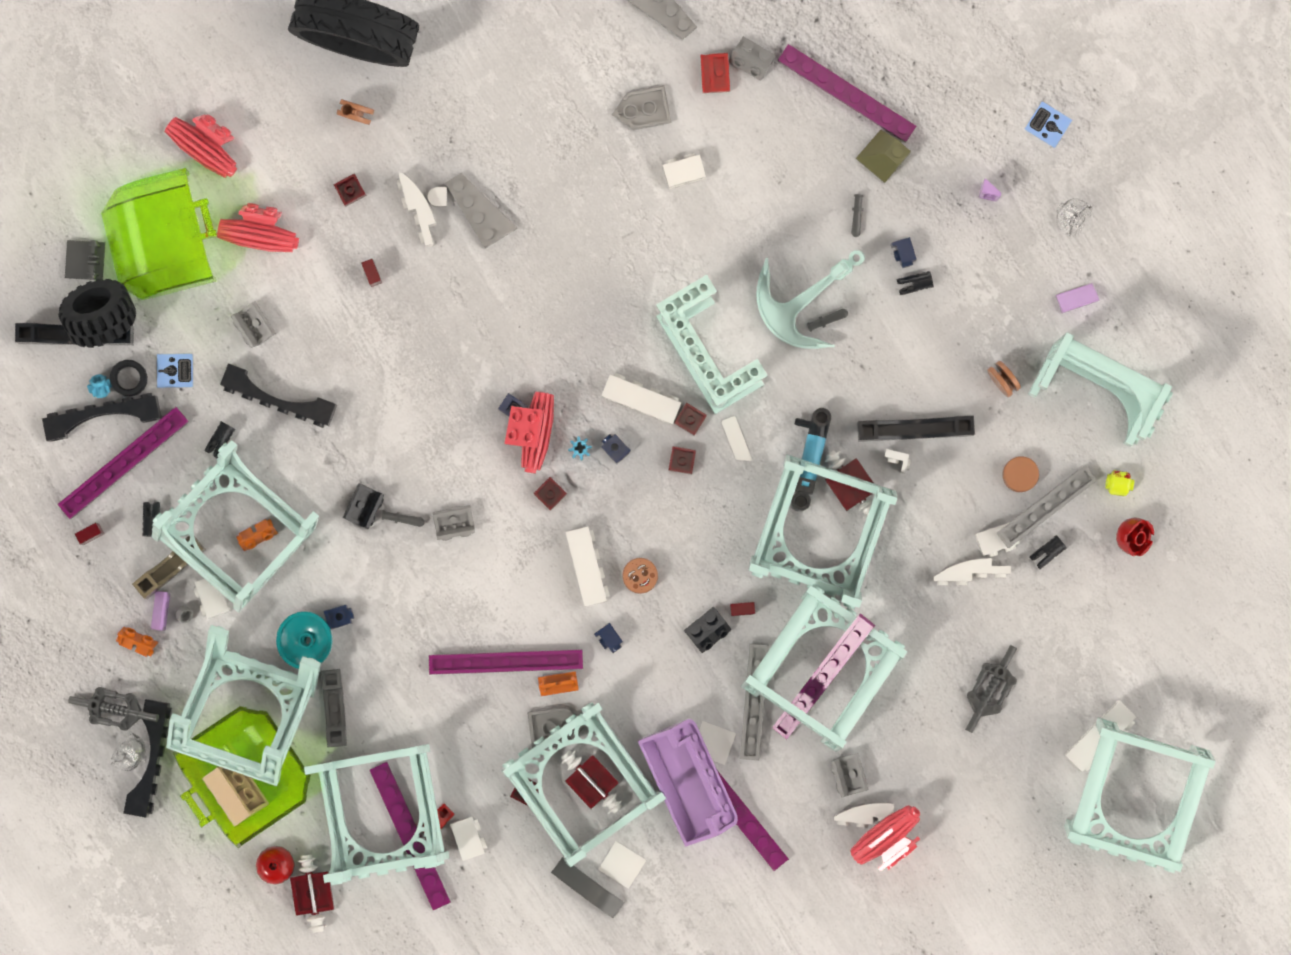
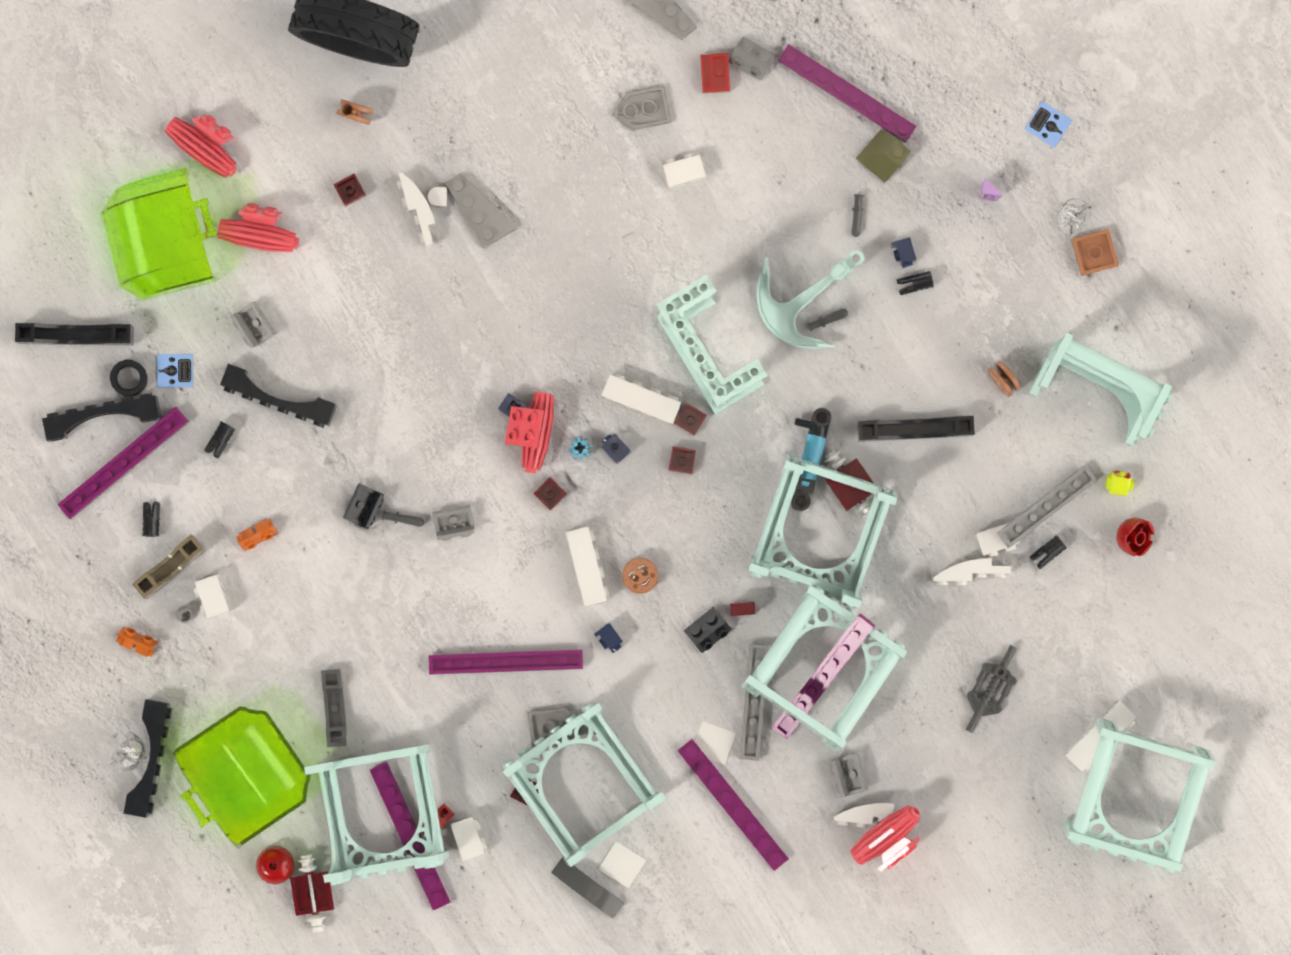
(85, 260): dark grey hinge -> none
(89, 534): dark red piece -> none
(97, 313): black tyre -> none
(97, 705): dark grey bar -> none
(99, 386): medium azure gear -> none
(160, 611): lavender slope -> none
(216, 657): light aqua arch -> none
(231, 466): light aqua arch -> none
(235, 794): tan slope -> none
(293, 634): teal dish -> none
(331, 620): dark blue brick -> none
(371, 272): dark red piece -> none
(558, 683): orange hinge -> none
(591, 782): dark red plate -> none
(689, 782): lavender windscreen -> none
(736, 439): white sticker -> none
(895, 457): white bracket -> none
(1020, 474): nougat head -> none
(1077, 298): lavender slope -> none
(1094, 252): none -> nougat plate

